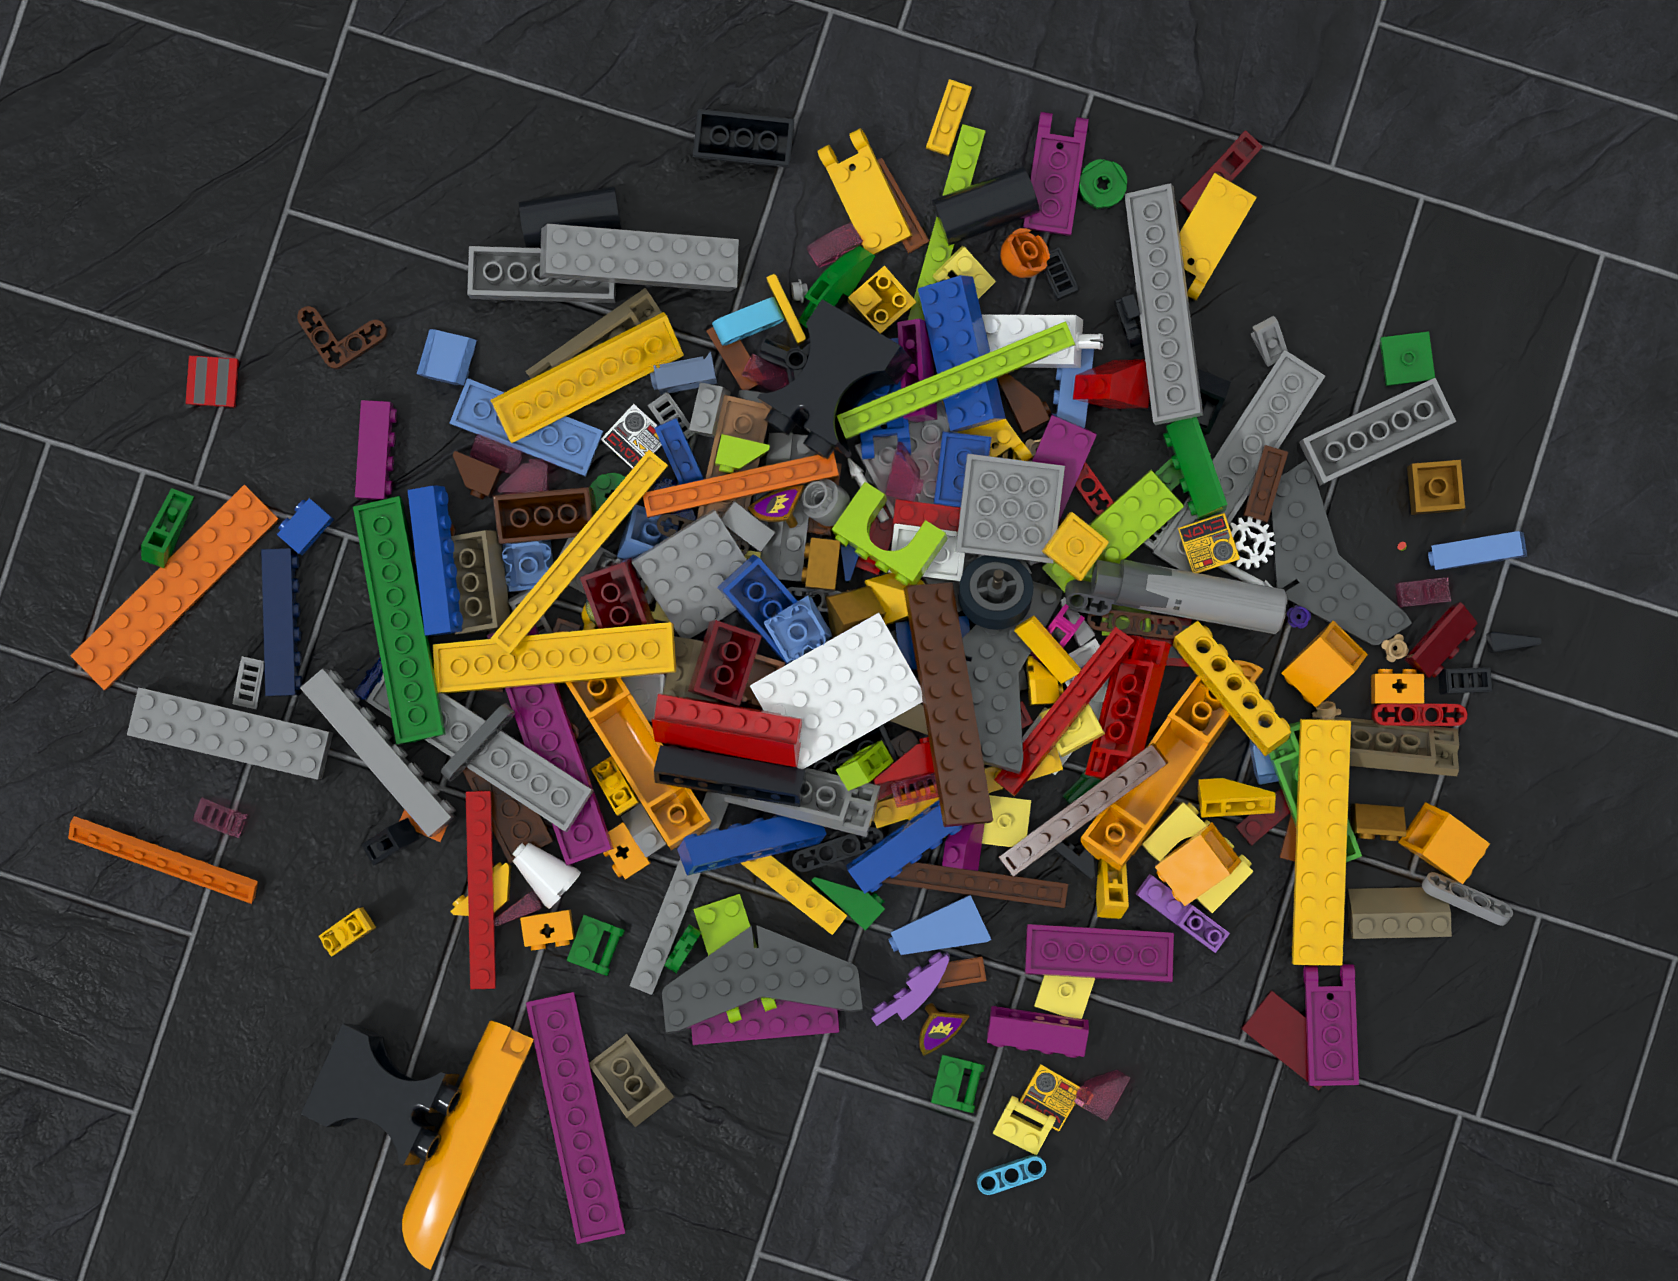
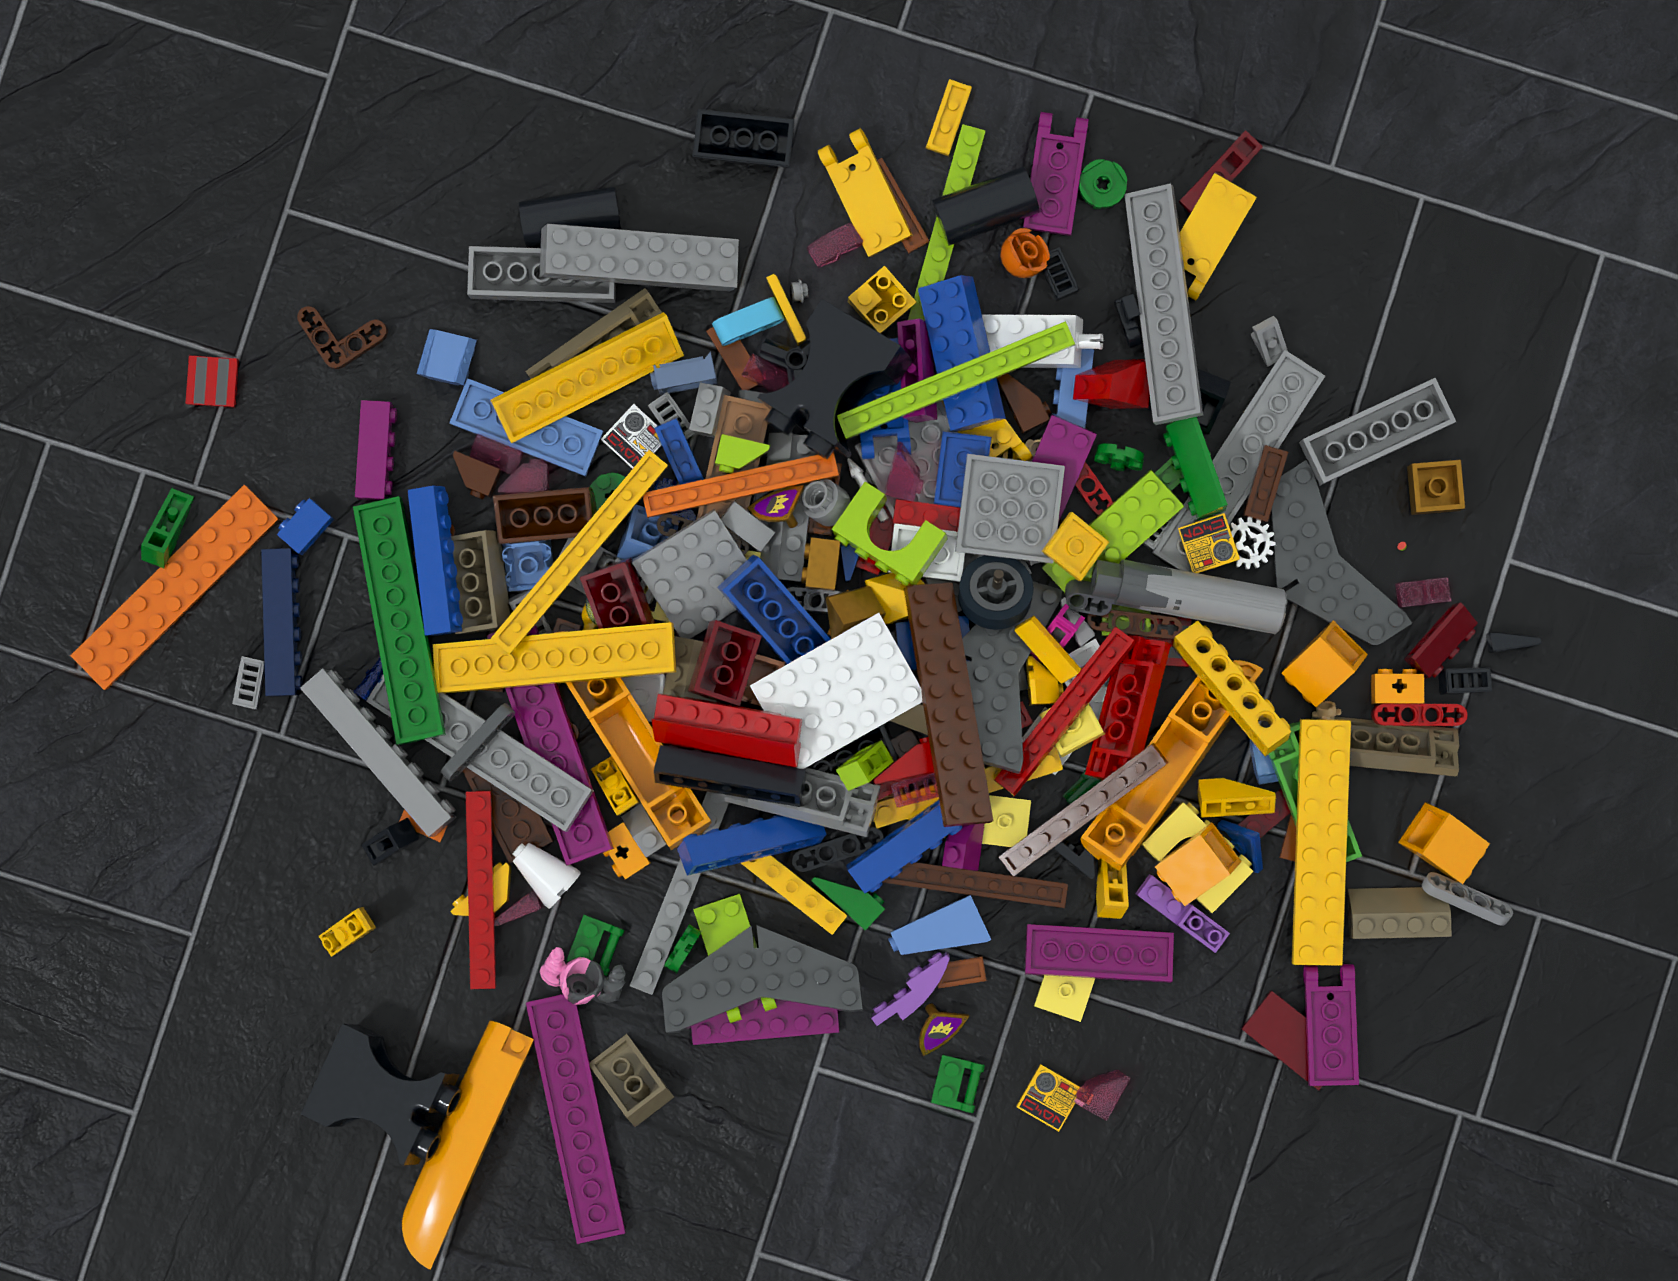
(162, 859): orange plate -> none
(230, 733): light grey brick -> none
(238, 823): clear pink slope -> none
(533, 926): light orange brick -> none
(583, 977): none -> hair
(798, 629): medium blue slope -> none
(838, 279): green slope -> none
(965, 264): light yellow plate -> none
(998, 1173): medium azure beam -> none
(1021, 1131): light yellow plate -> none
(1037, 1031): magenta brick -> none
(1119, 457): none -> green plate
(1242, 575): white piece -> none
(1245, 842): none -> blue tile
(1303, 621): dark purple plate -> none
(1378, 820): pearl gold slope -> none
(1401, 650): tan plate -> none
(1407, 358): green plate -> none
(1478, 551): medium blue slope -> none

